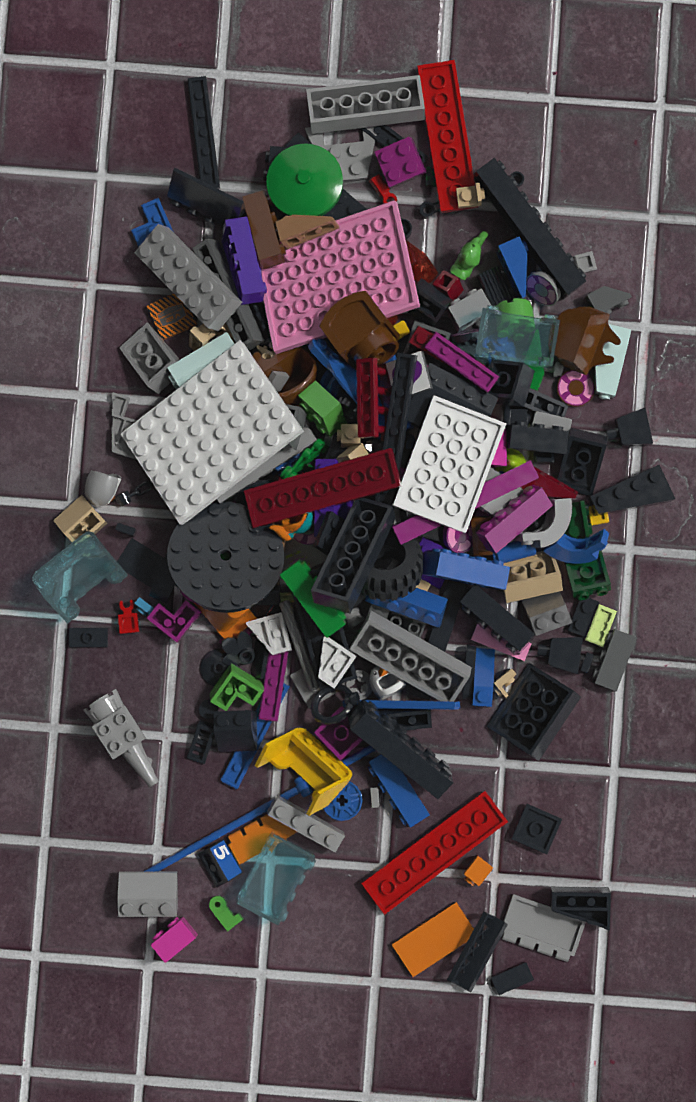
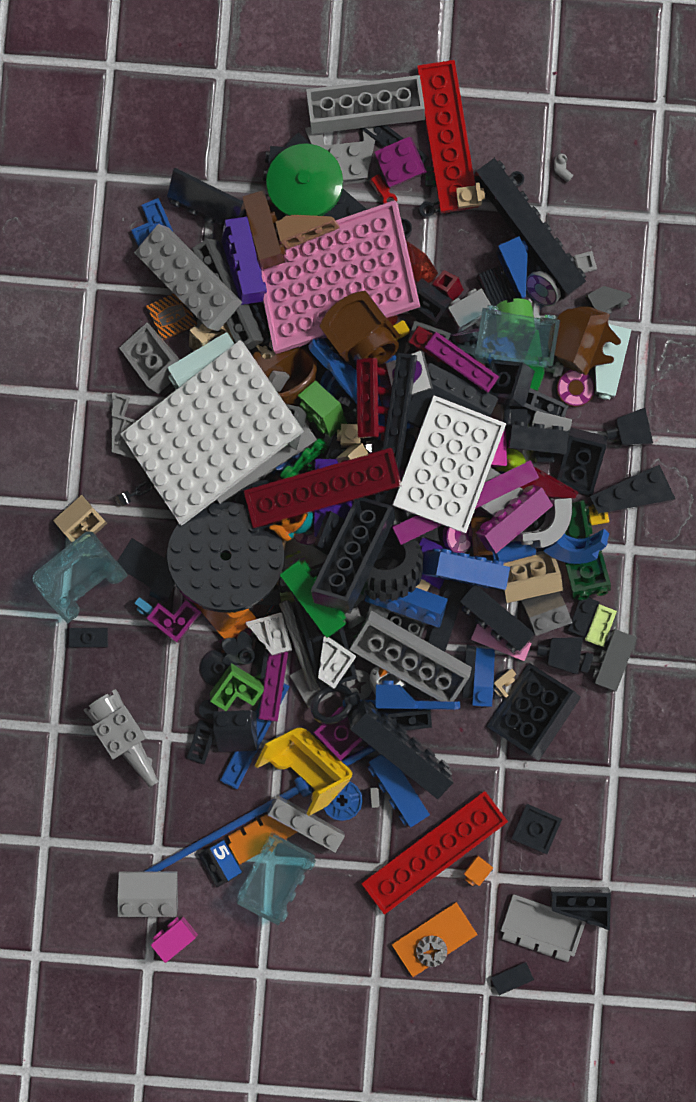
(101, 488): light grey piece -> none
(126, 529): black tile -> none
(128, 621): red plate -> none
(203, 131): black tile -> none
(226, 917): bright green leg -> none
(393, 696): none -> blue slope
(424, 945): none -> light grey gear
(468, 257): bright green animal -> none
(477, 951): black fence -> none
(560, 167): none -> light grey arm

